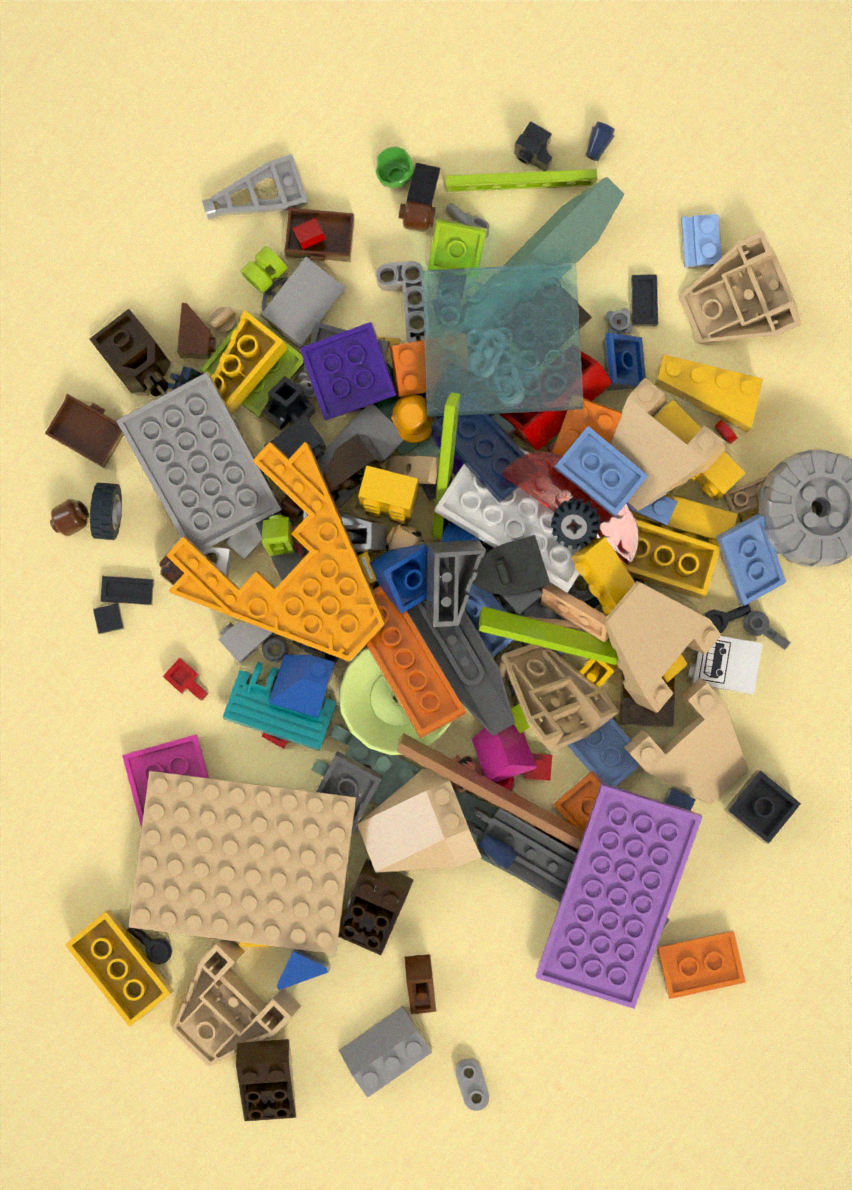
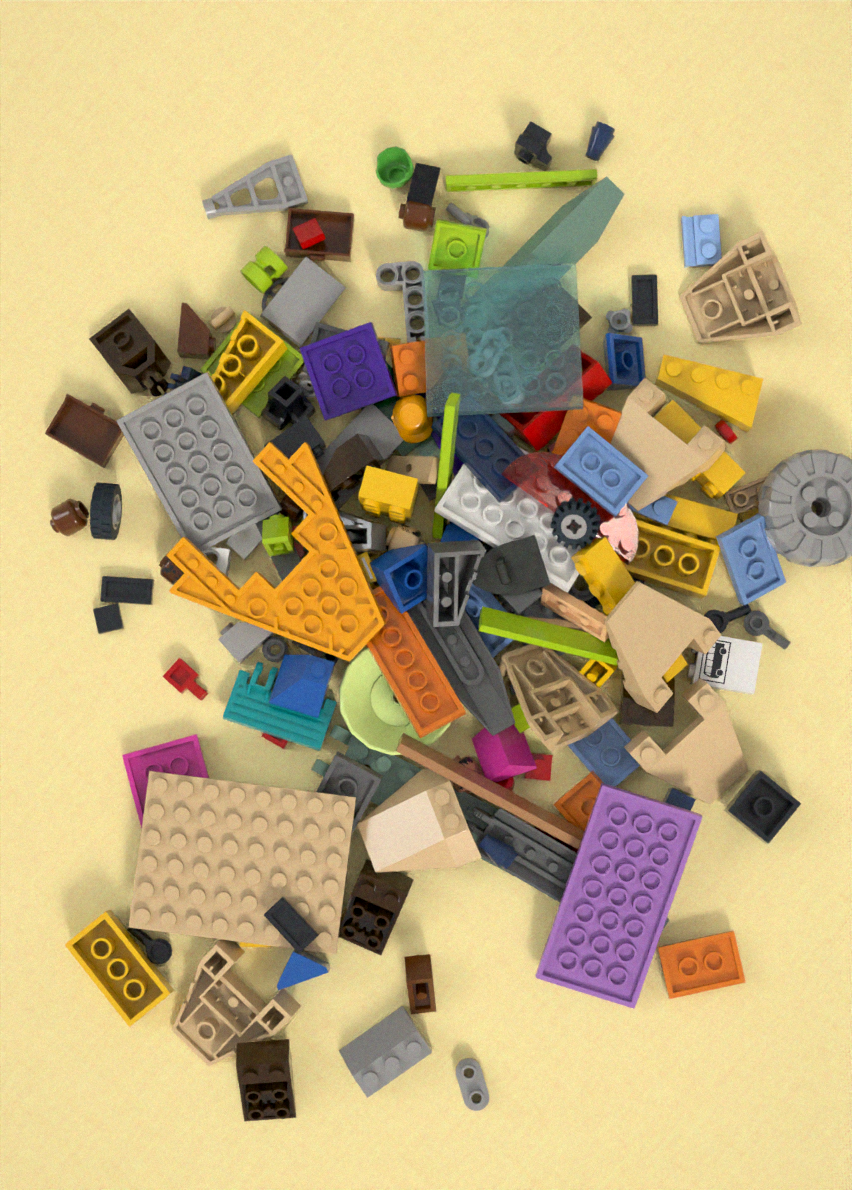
(291, 924): none -> black tile

